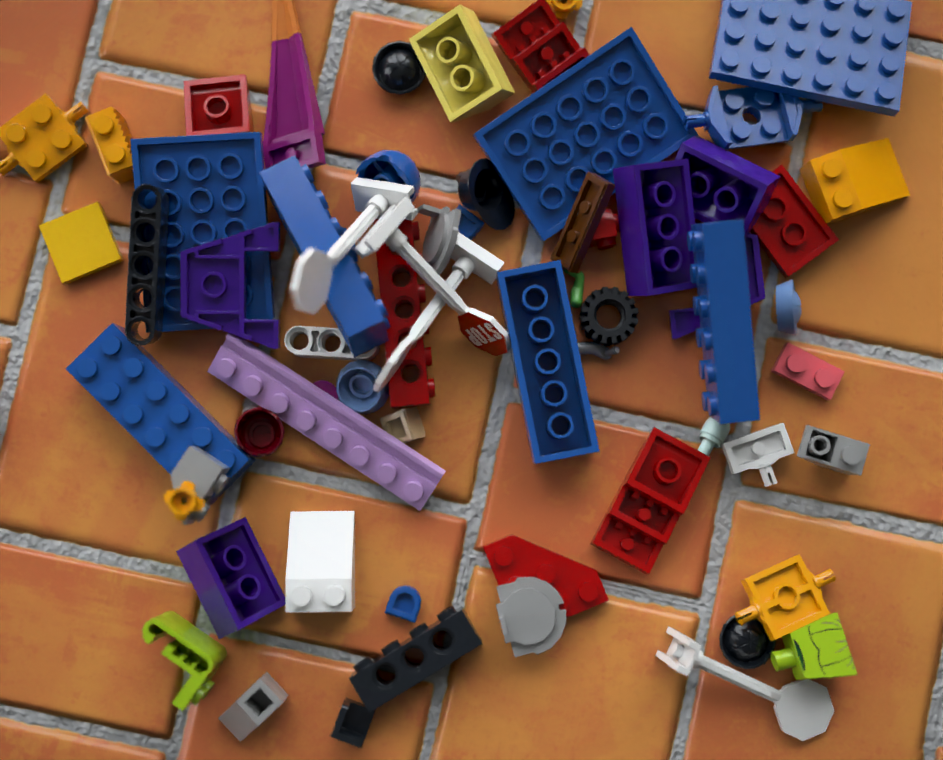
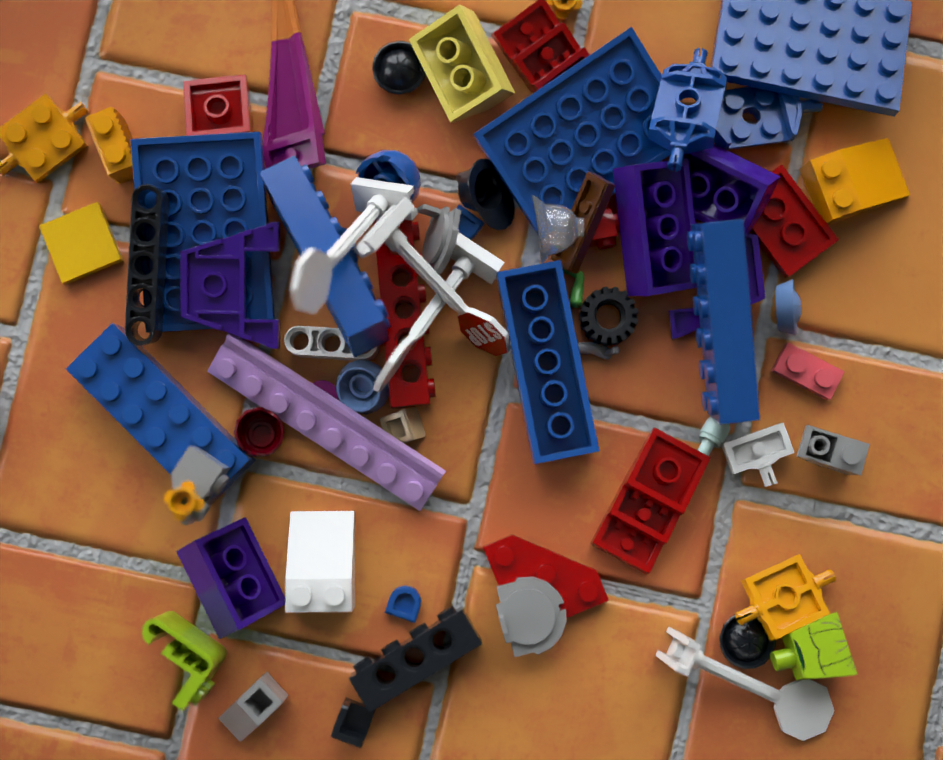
(556, 227): none -> clear hat
(682, 126): none -> blue plate

